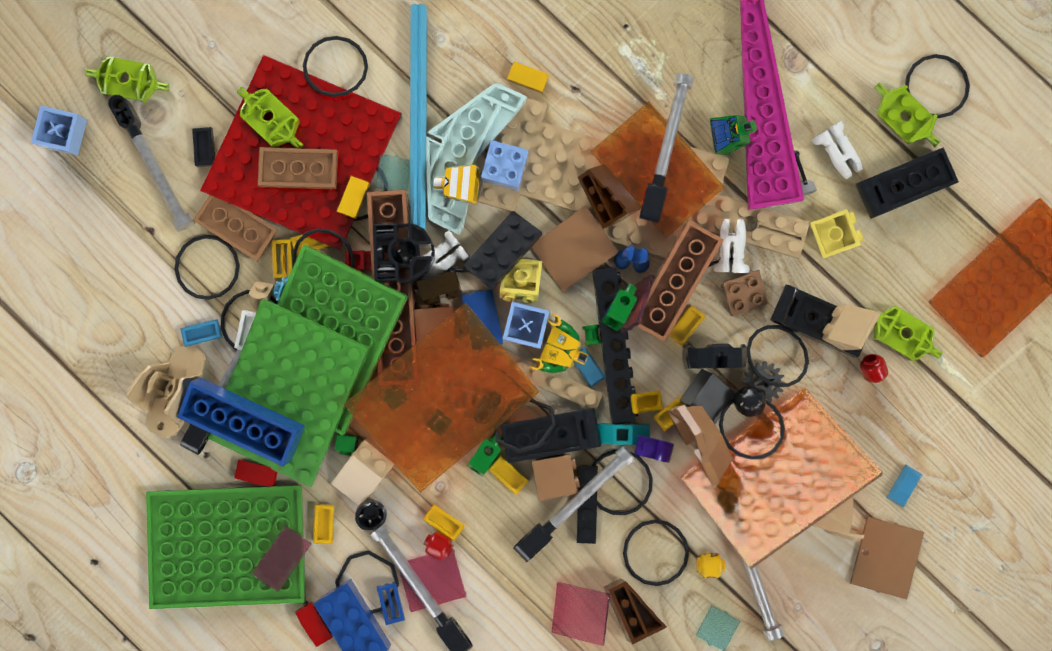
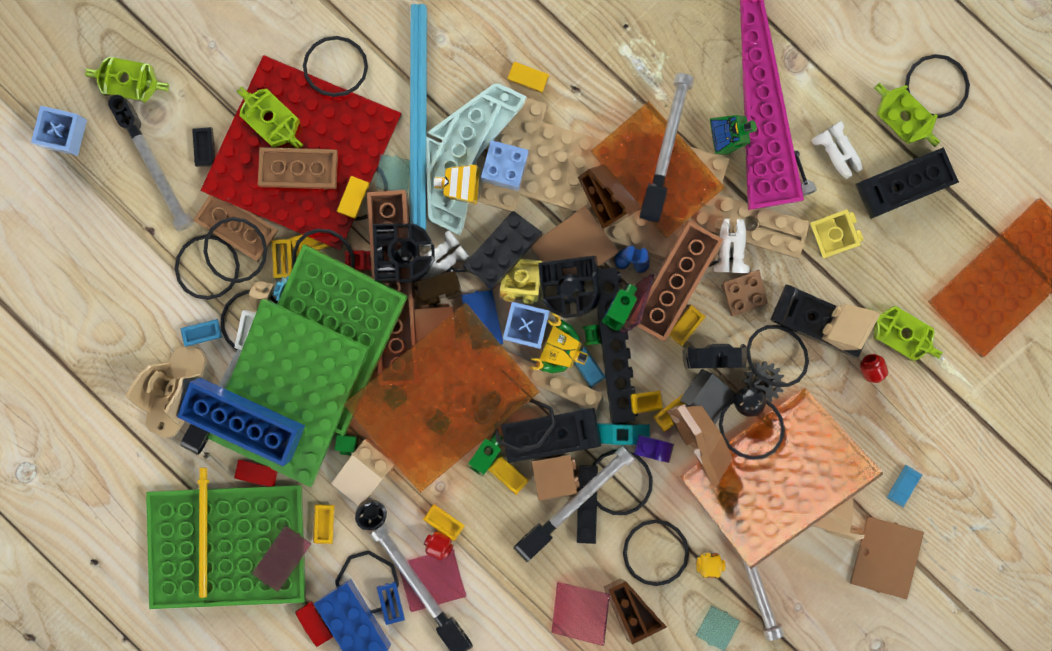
(203, 481): none -> yellow bar
(207, 257): none -> black piece
(552, 275): none -> black connector

